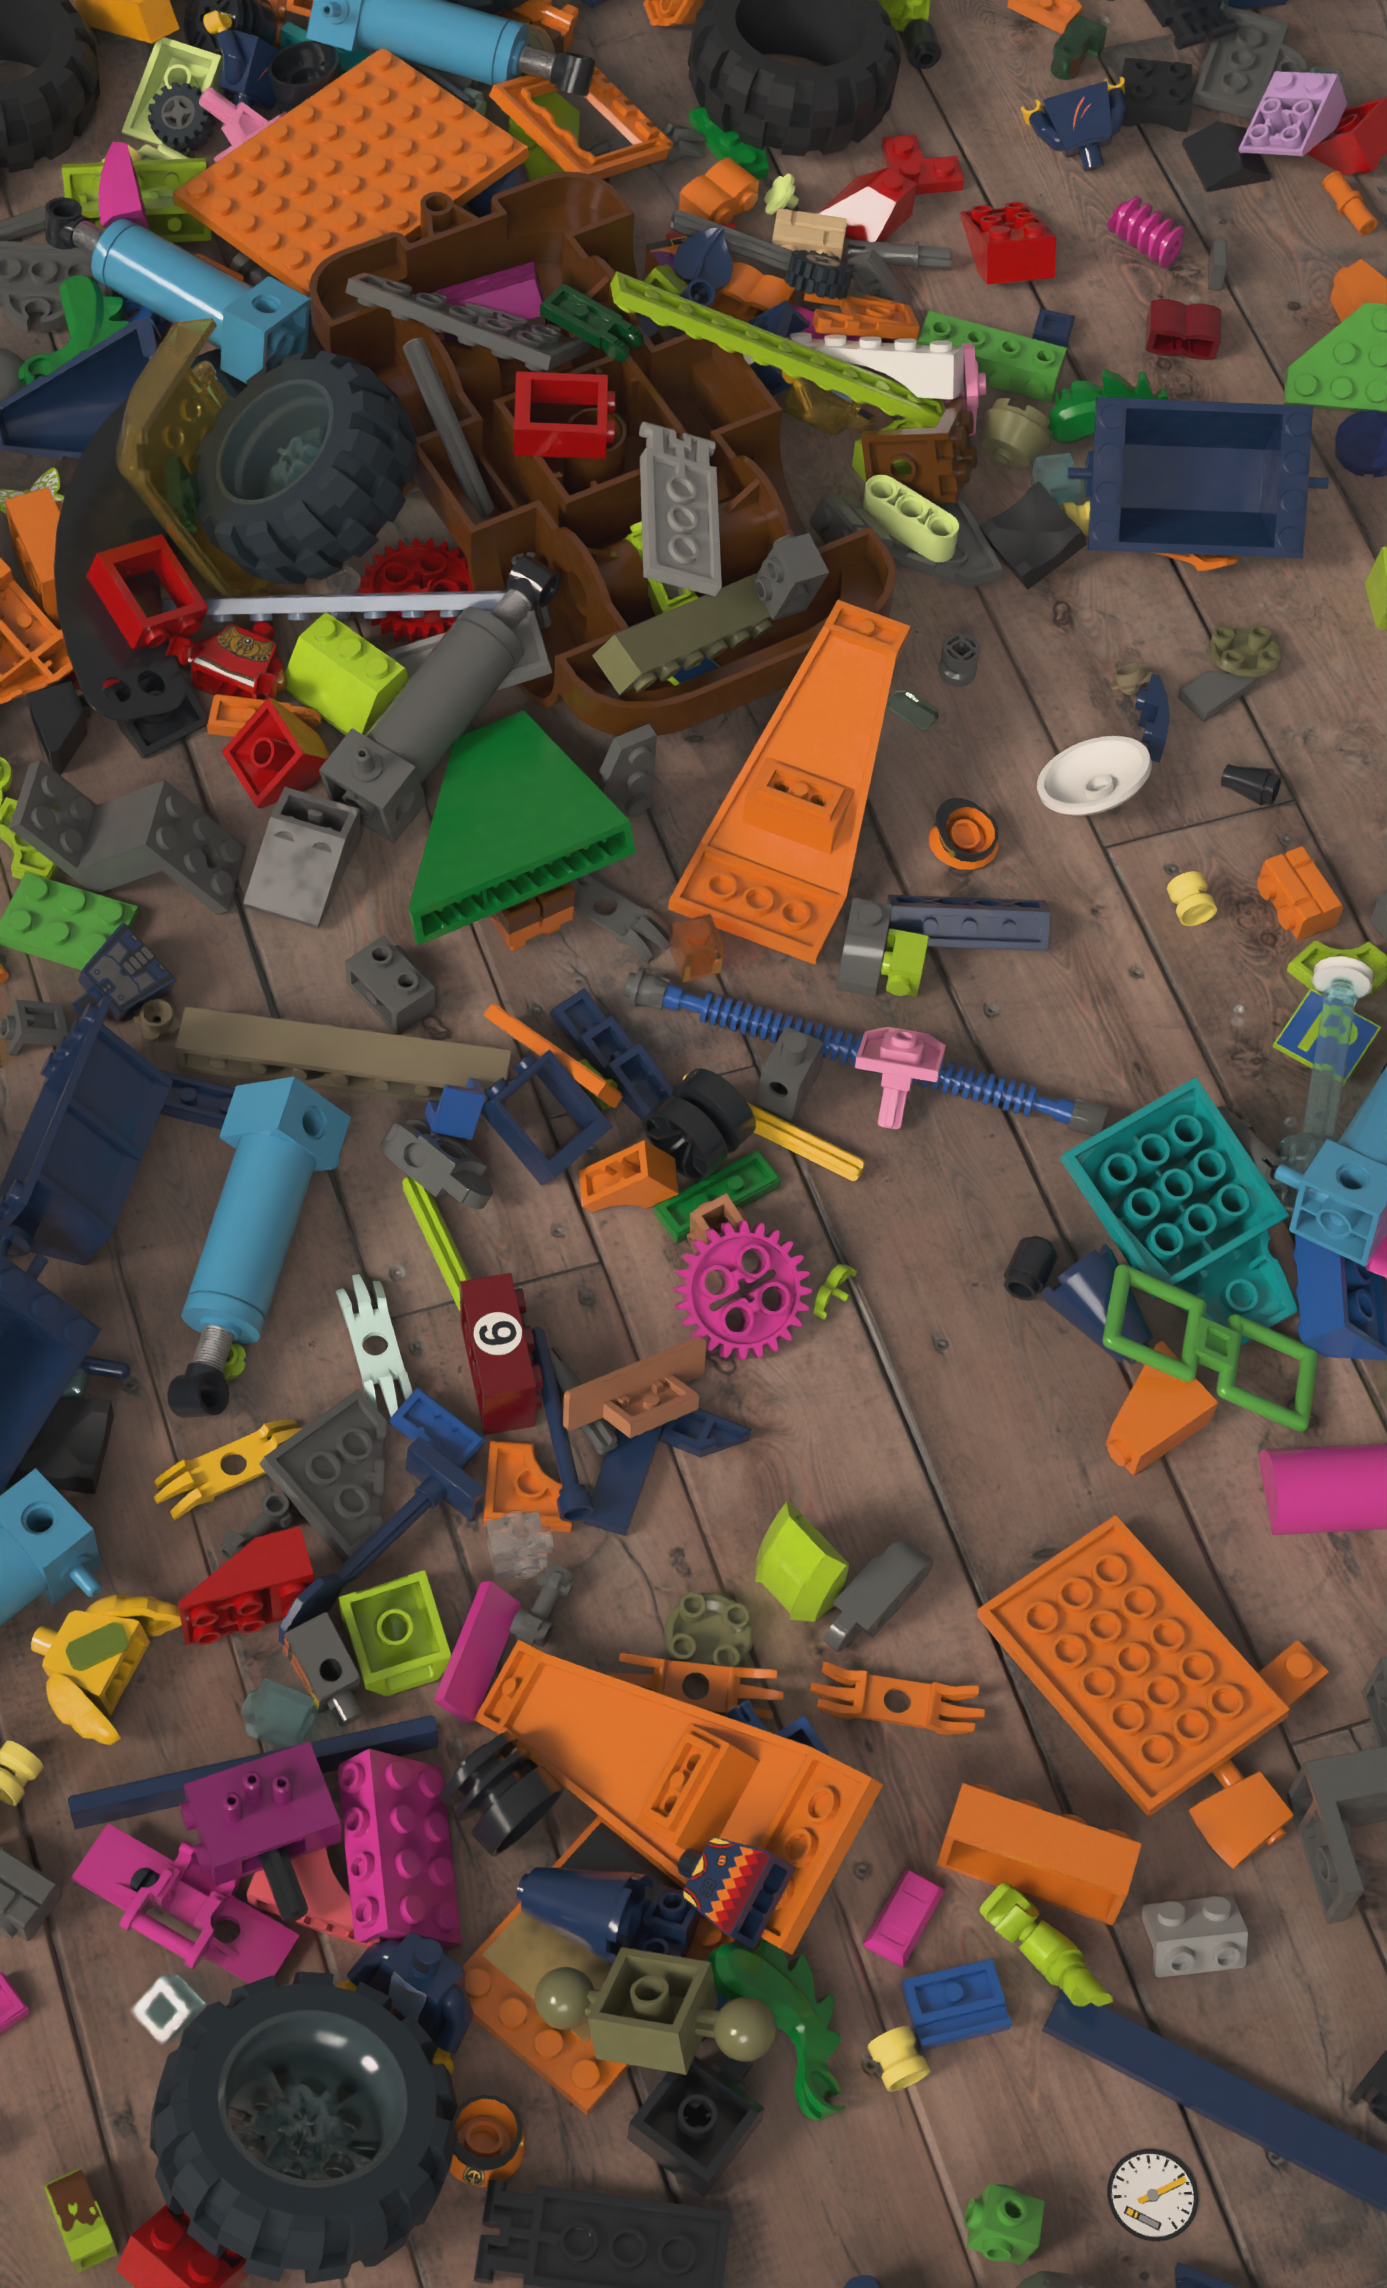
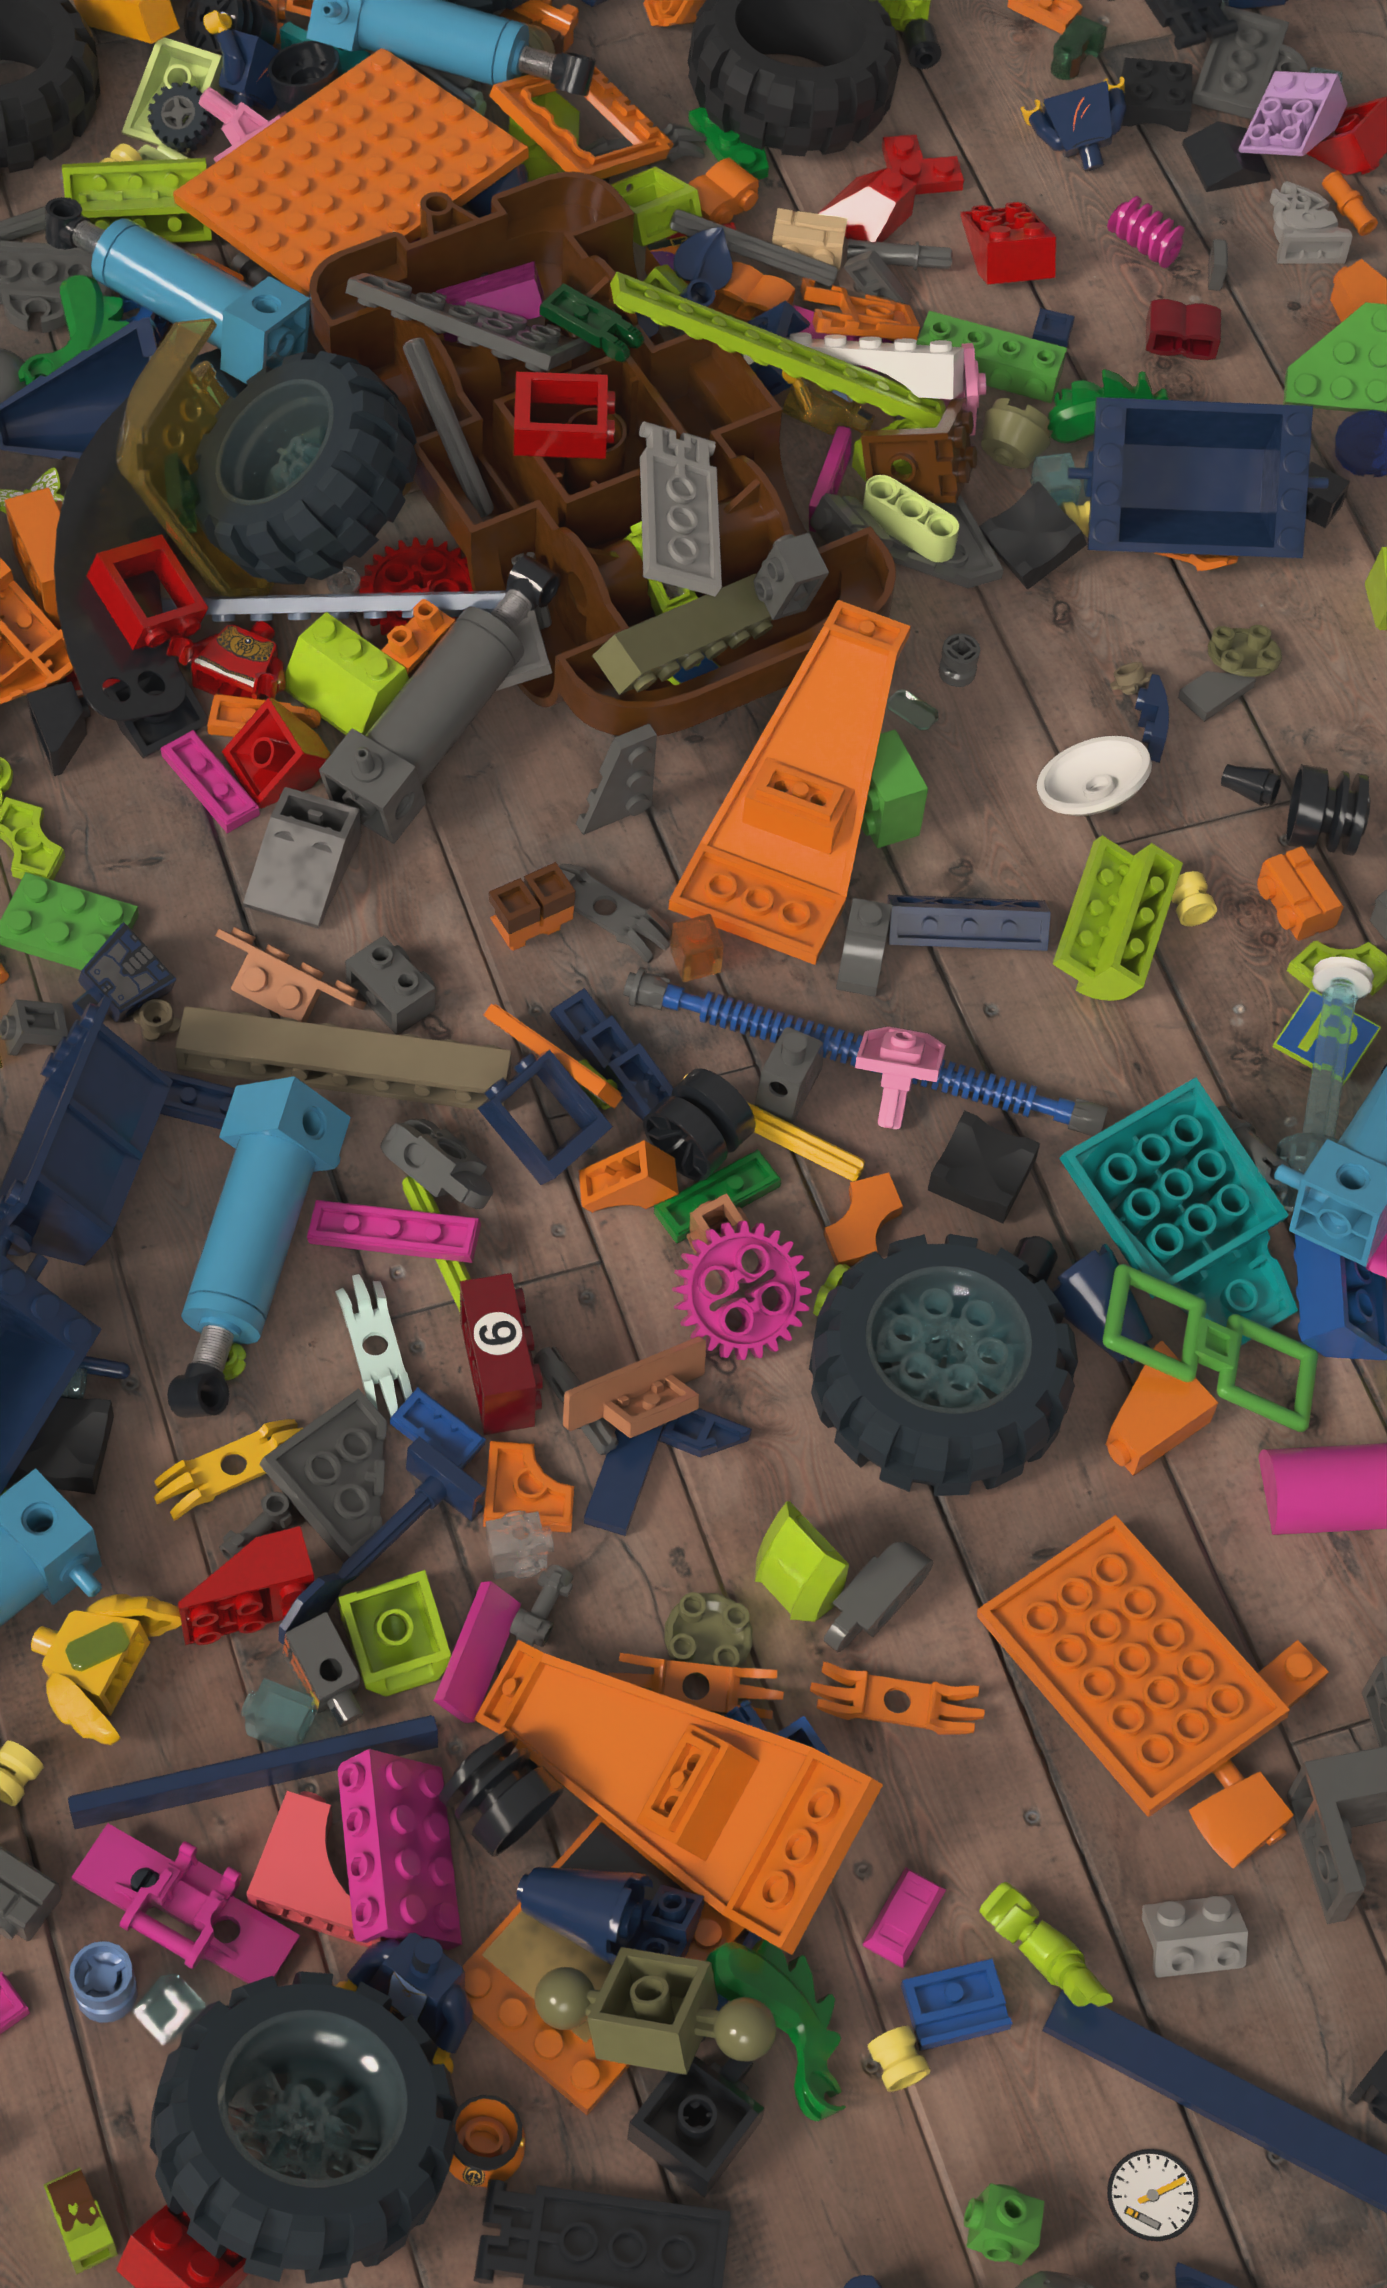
(103, 1981): none -> medium blue wheel
(120, 189): dark pink slope -> none
(128, 837): dark grey bracket -> none
(210, 781): none -> dark pink tile
(262, 1820): magenta piece -> none
(280, 985): none -> nougat bracket
(394, 1231): none -> dark pink tile
(414, 641): none -> orange hips
(457, 1110): blue panel -> none
(510, 828): green slope -> none
(573, 1500): dark blue piece -> none
(653, 200): none -> lime window
(735, 1886): torso -> none
(781, 195): yellowish green plant -> none
(819, 274): black wheel -> none
(833, 468): none -> dark pink tile
(872, 1205): none -> orange tile
(895, 794): none -> bright green brick
(904, 962): lime brick -> none
(962, 1300): none -> black wheel
(964, 835): orange piece -> none
(983, 1167): none -> black brick
(1039, 1853): orange piece -> none
(1117, 919): none -> lime brick
(1307, 227): none -> light grey piece
(1325, 503): none -> black brick
(1328, 810): none -> black wheel

